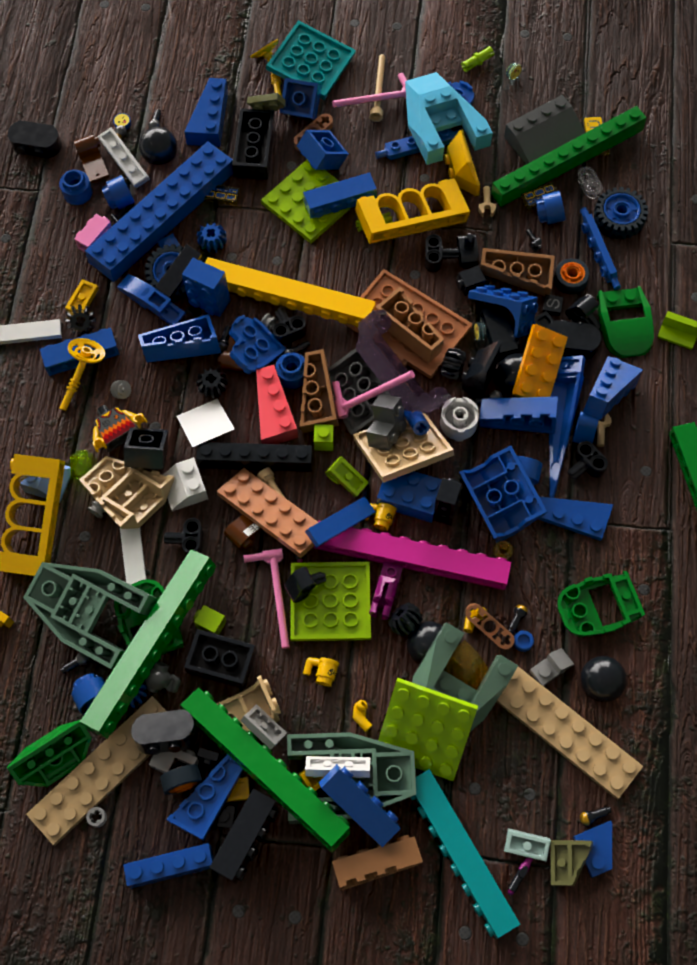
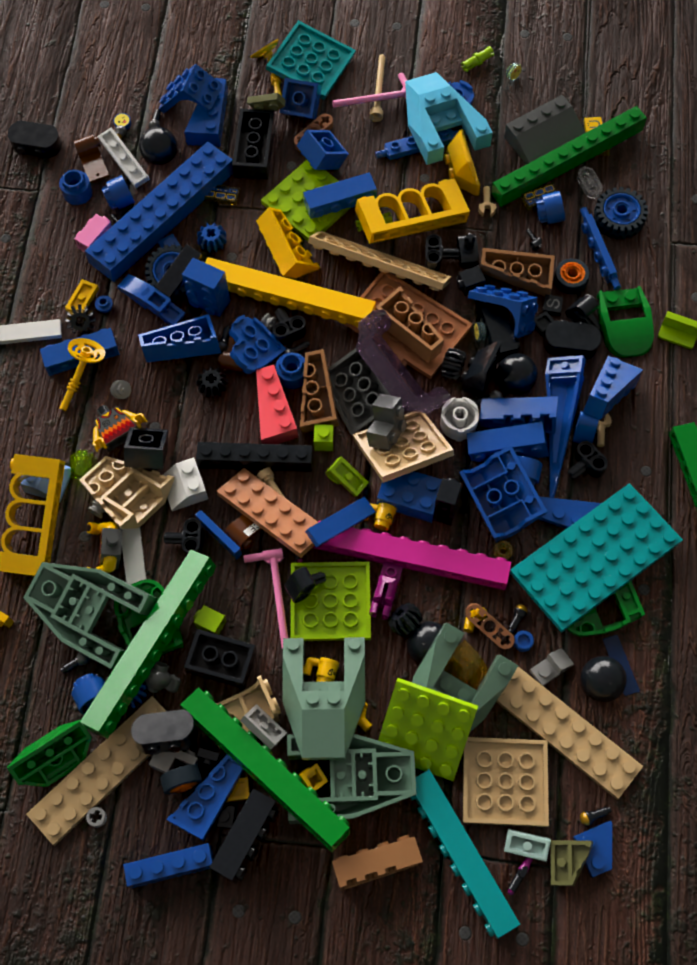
(105, 308): none -> blue plate
(109, 545): none -> torso
(192, 85): none -> blue bracket
(205, 422): white sticker -> none
(218, 534): none -> blue tile
(285, 244): none -> yellow wedge
(322, 765): white plate -> none
(323, 712): none -> sand green wedge
(343, 405): bright pink bar -> none
(360, 805): blue brick -> none
(385, 262): none -> tan plate
(417, 422): blue hinge -> none
(505, 782): none -> tan plate
(526, 440): none -> blue wedge
(539, 363): light orange plate -> none
(595, 557): none -> teal plate
(616, 651): none -> dark blue sticker

